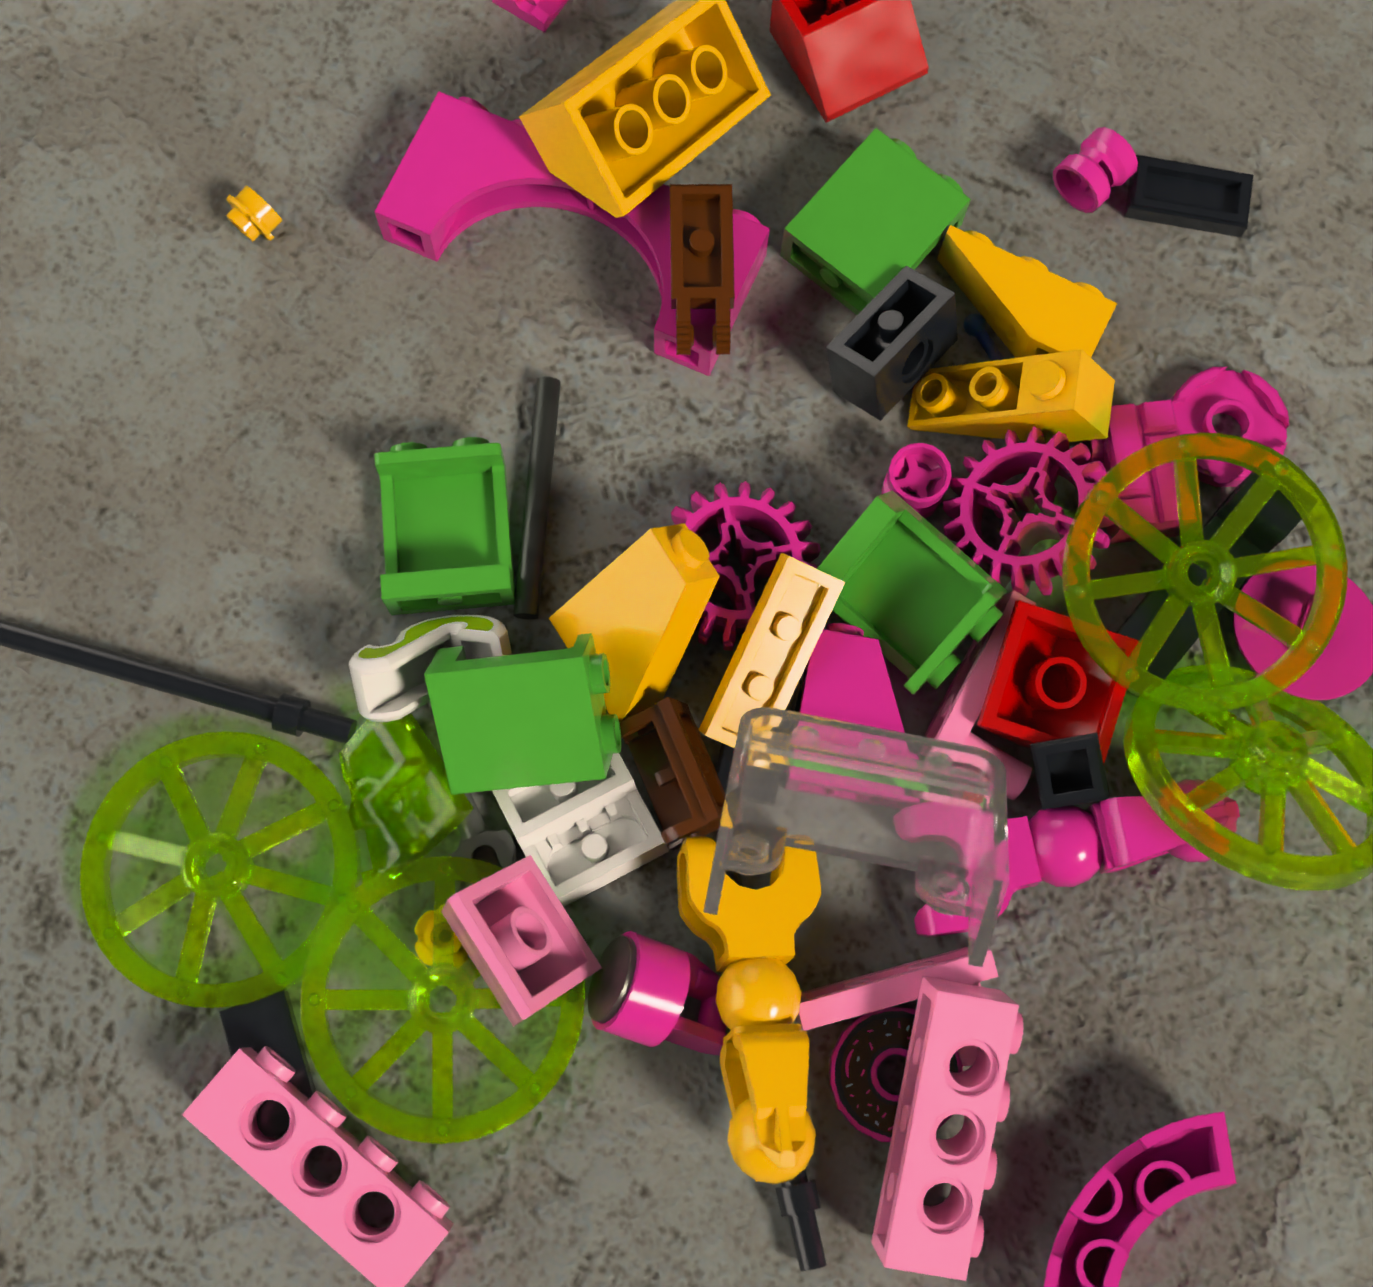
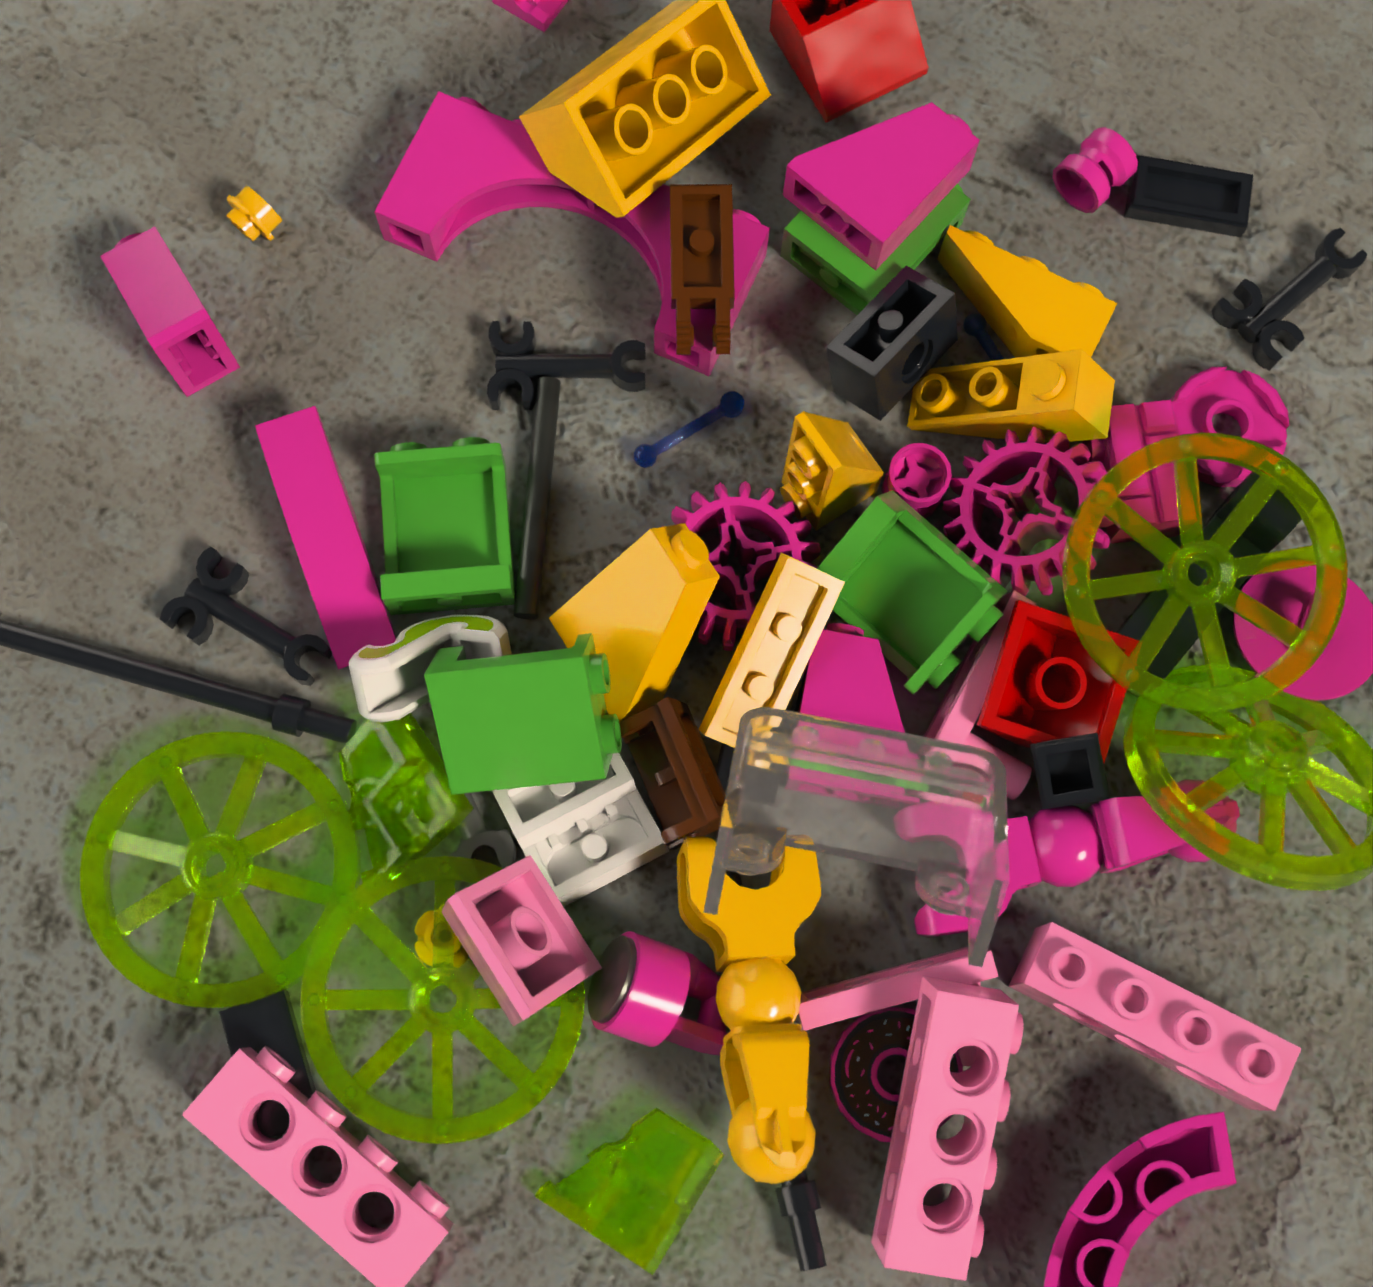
(169, 311): none -> dark pink slope
(210, 598): none -> black bar
(325, 533): none -> dark pink slope
(517, 365): none -> black bar
(638, 1188): none -> clear neon green slope
(730, 406): none -> clear blue hinge
(827, 469): none -> yellow slope
(882, 179): none -> dark pink slope
(1155, 1017): none -> bright pink brick
(1264, 322): none -> black bar

